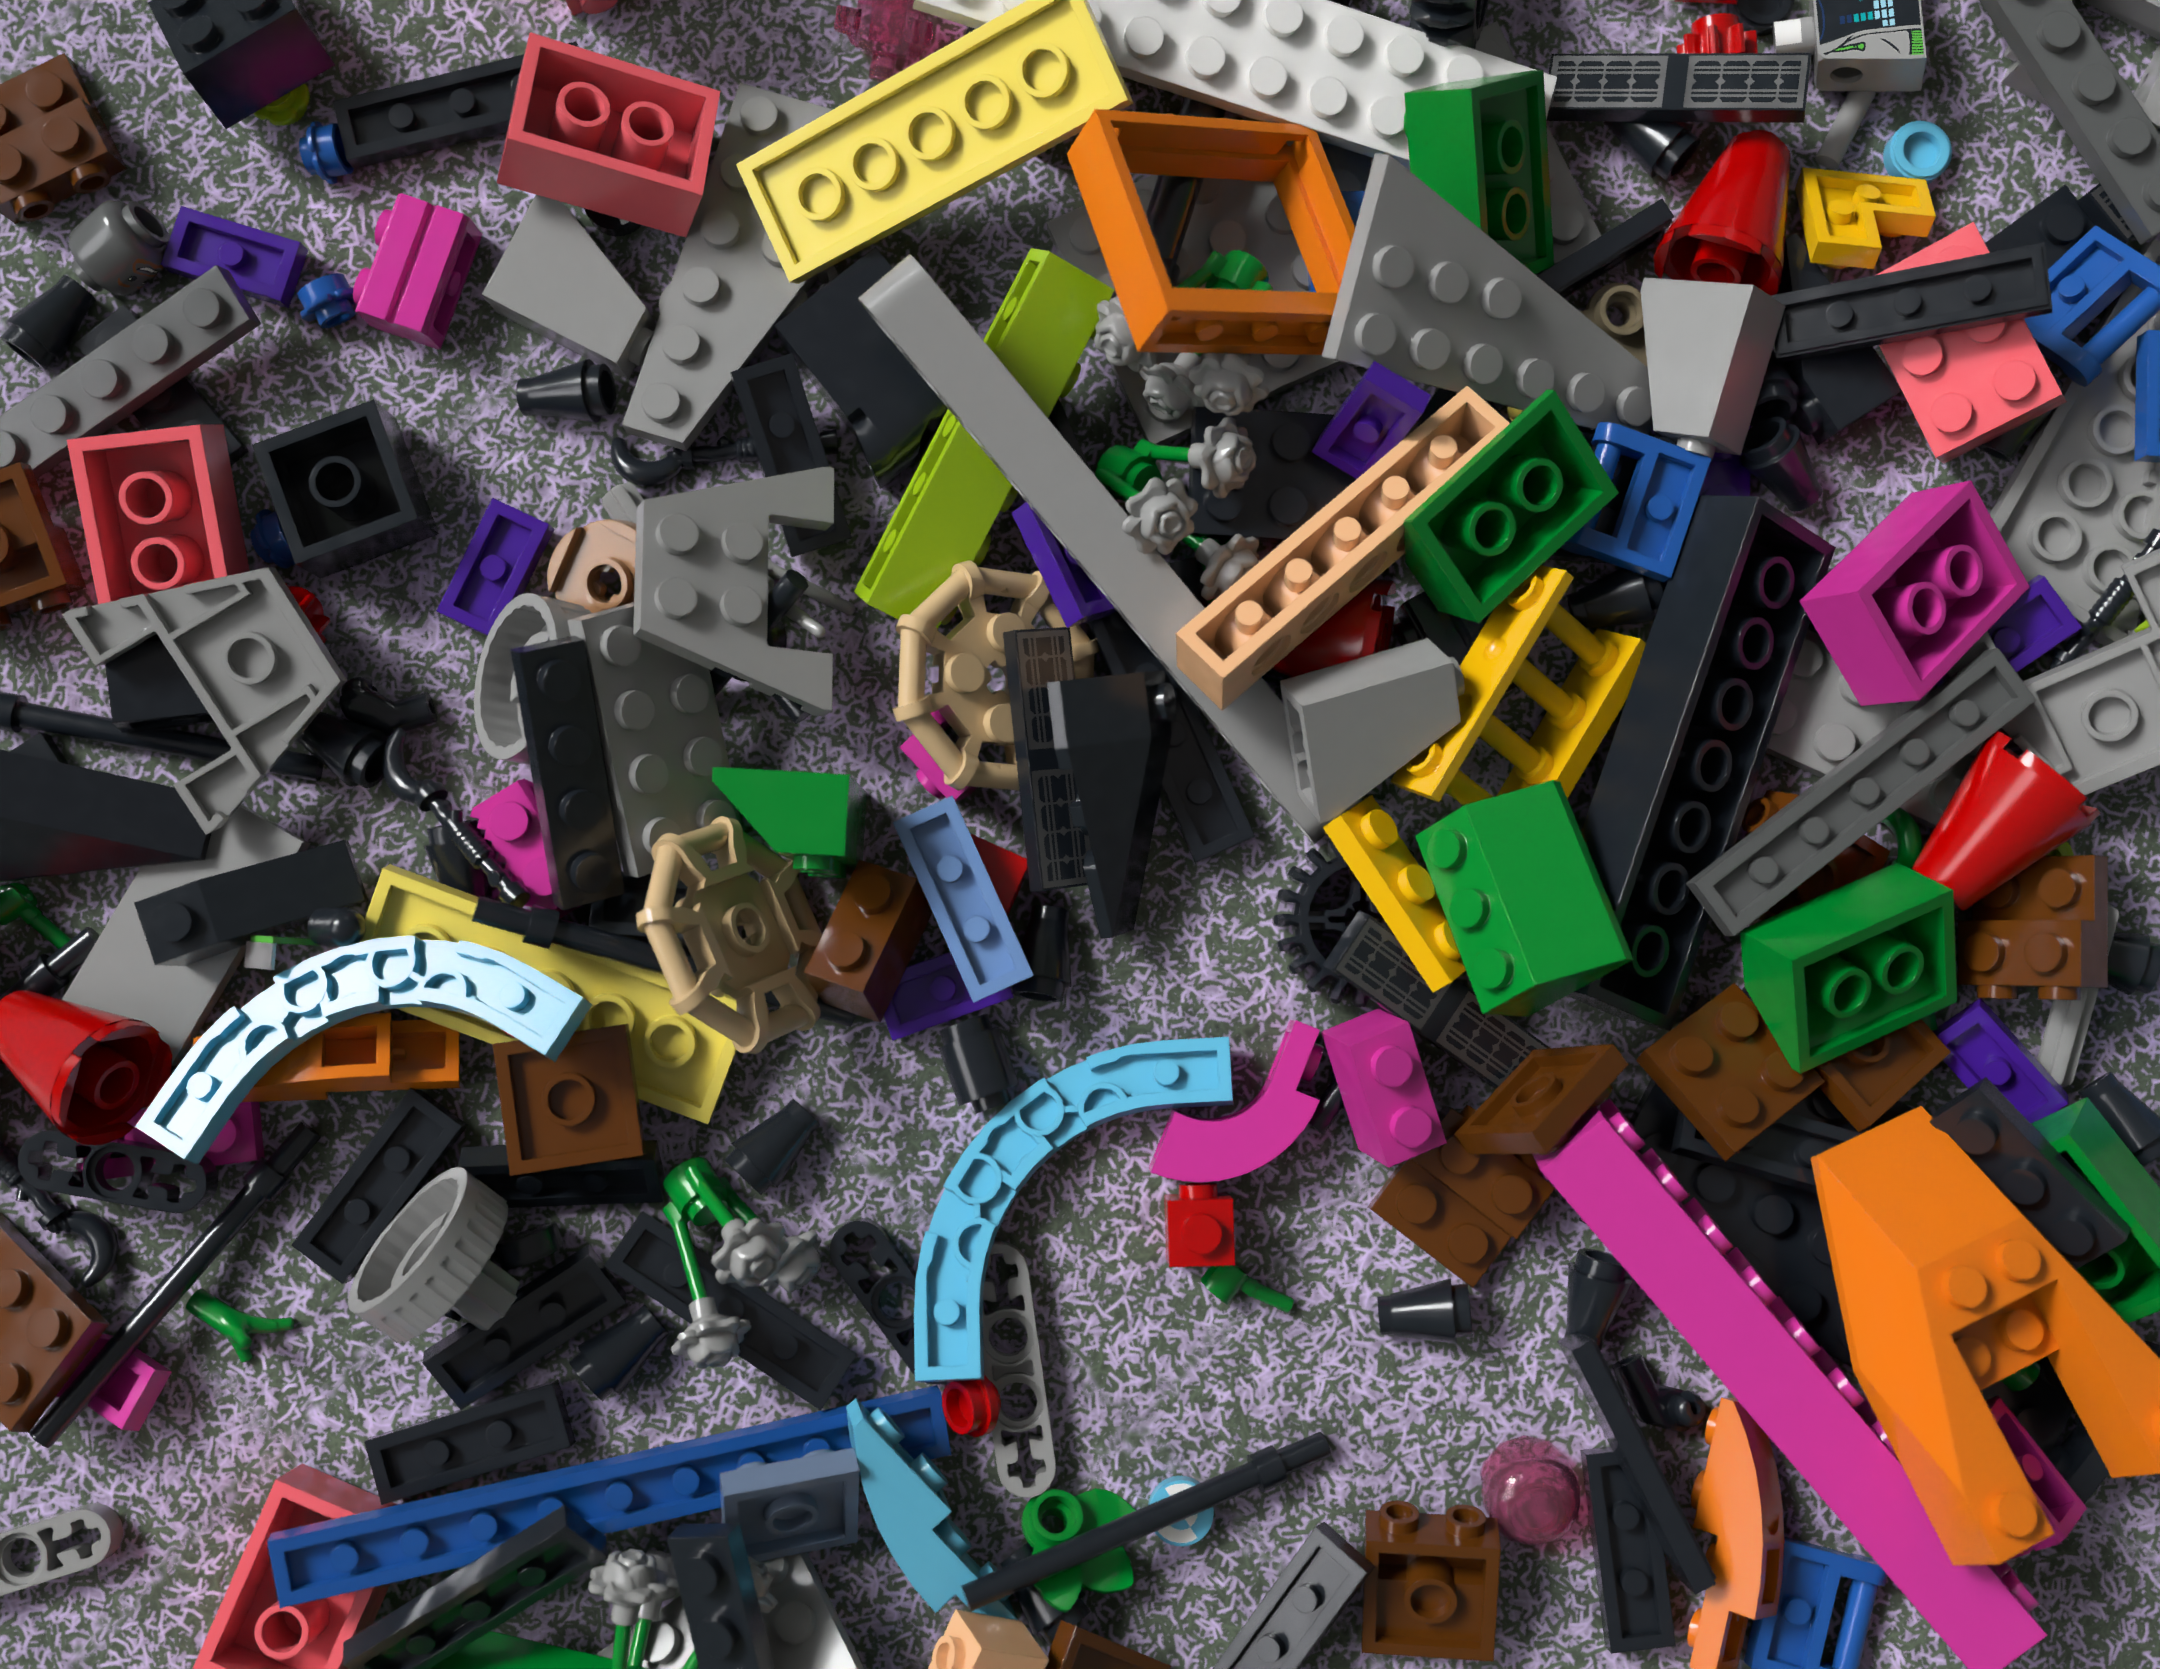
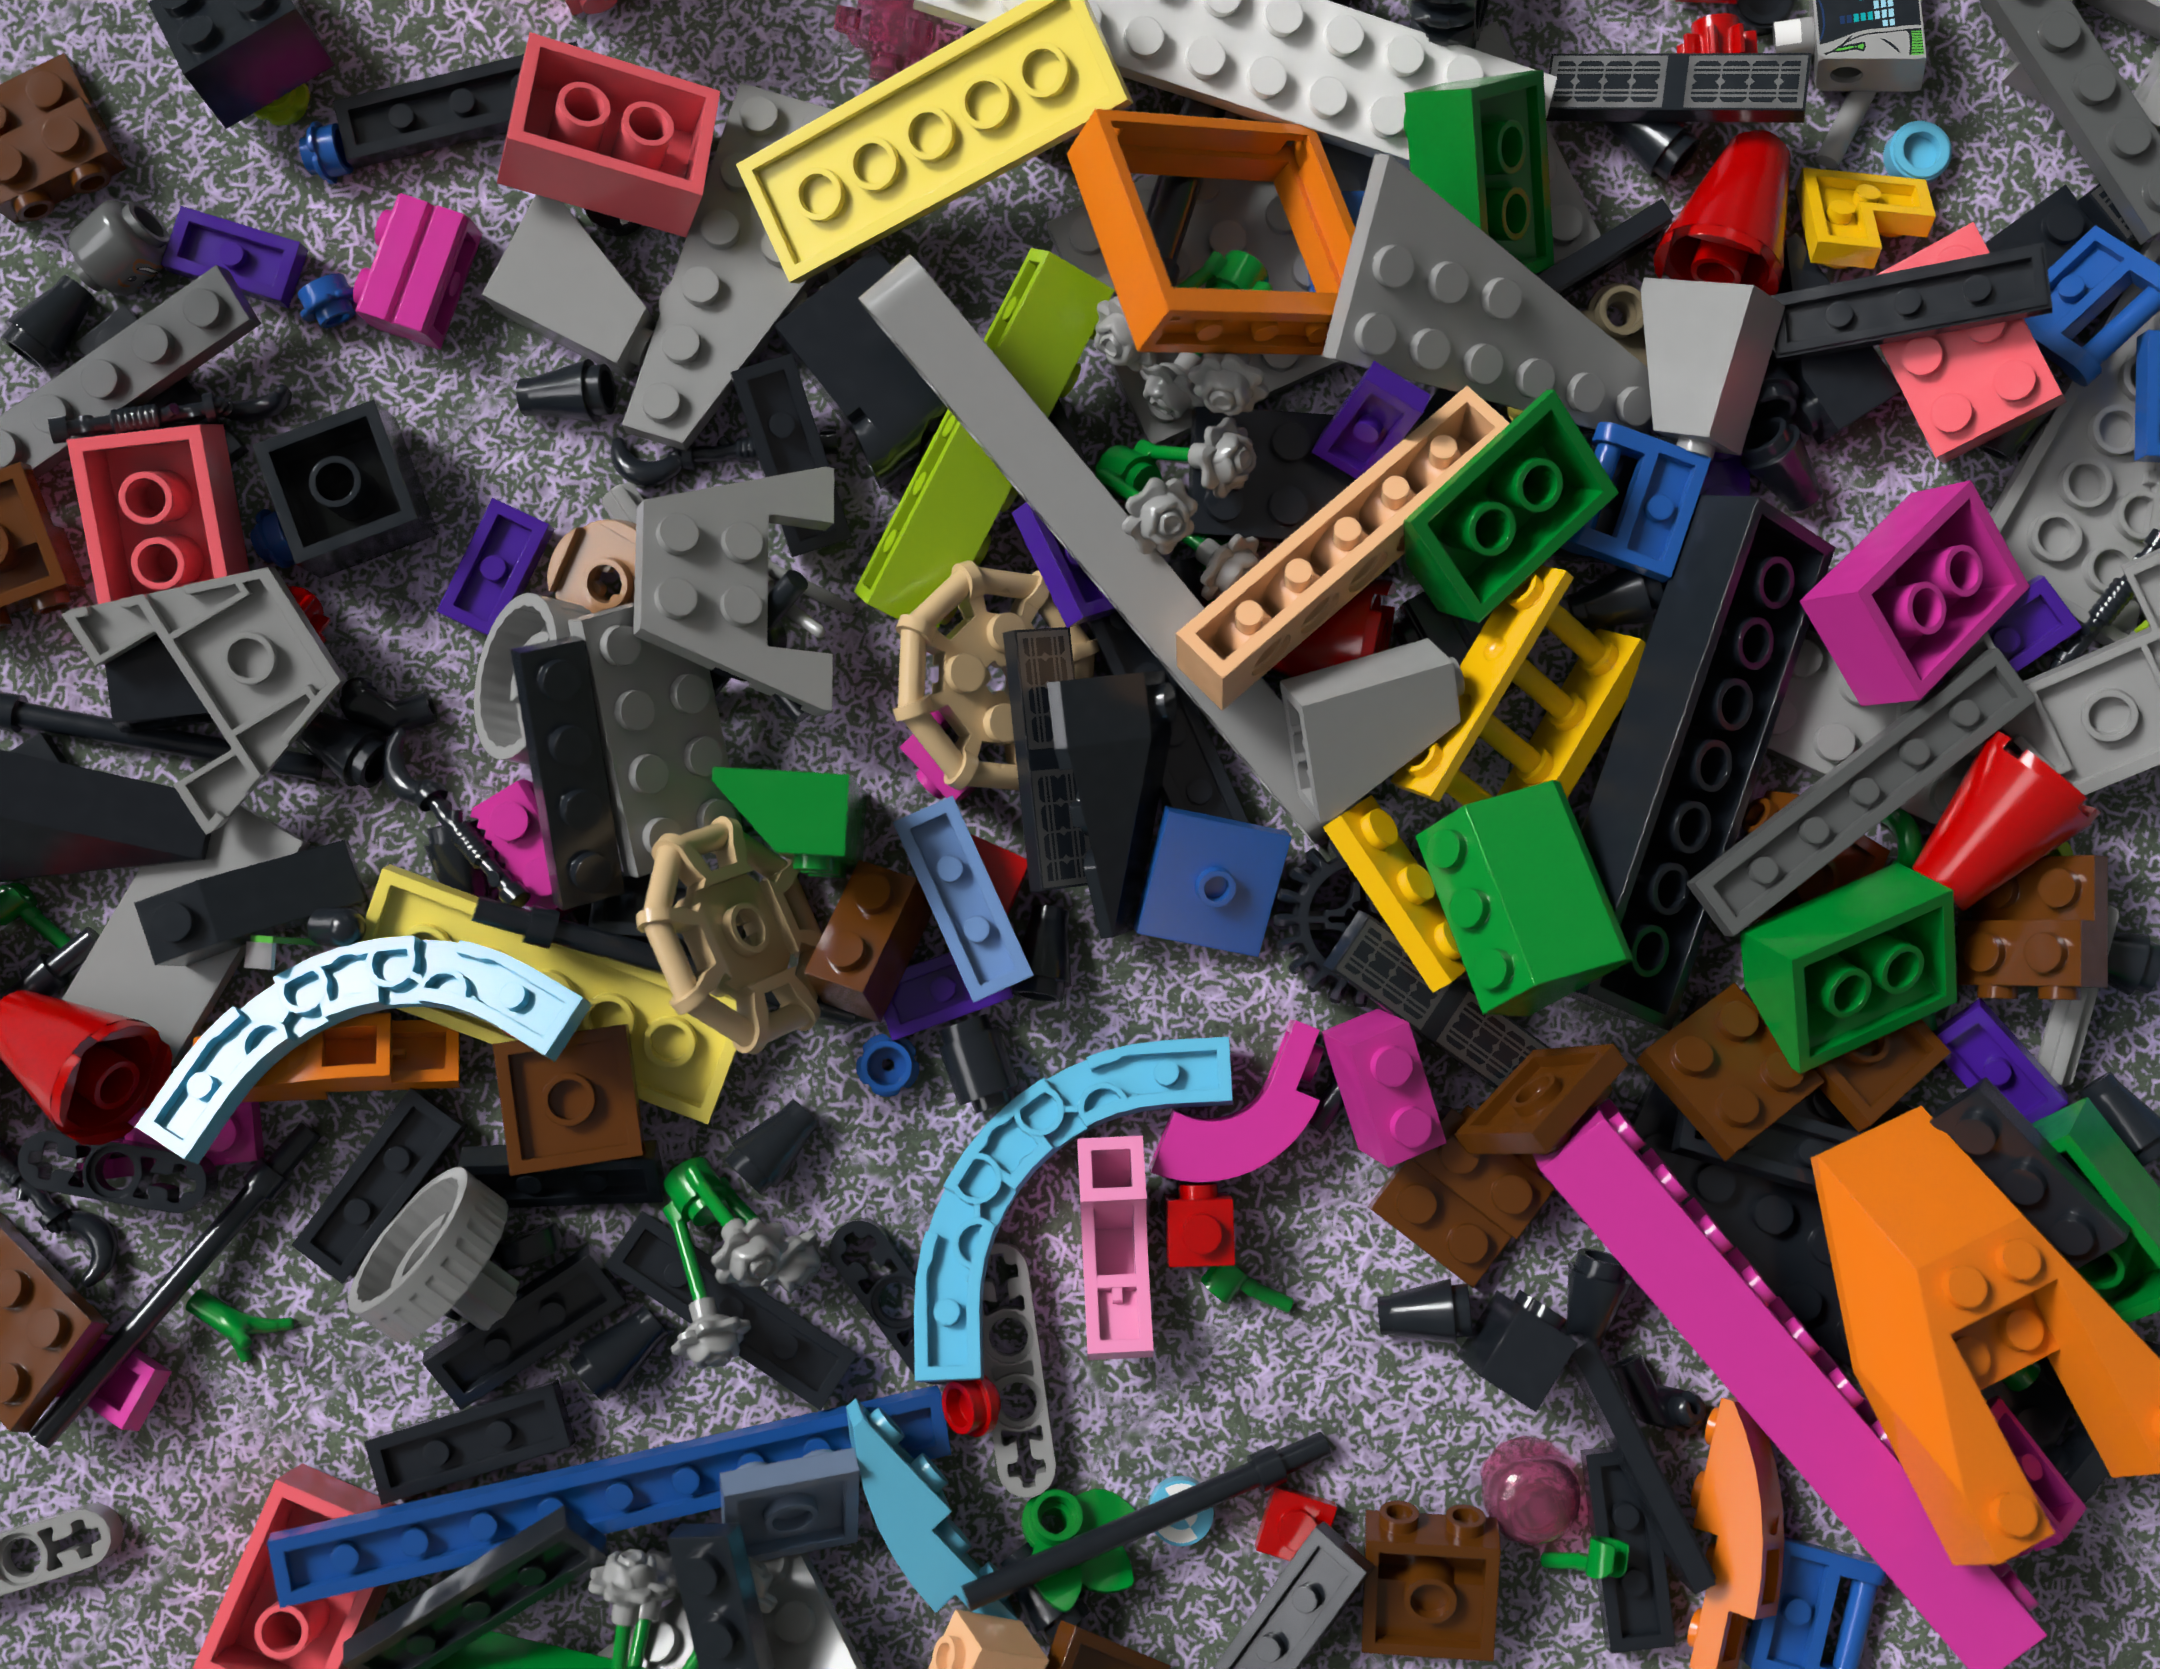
(152, 417): none -> black piece
(870, 1066): none -> blue plate
(1115, 1247): none -> bright pink arch
(1211, 881): none -> blue plate
(1290, 1520): none -> red plate
(1518, 1347): none -> black brick
(1604, 1558): none -> green hand

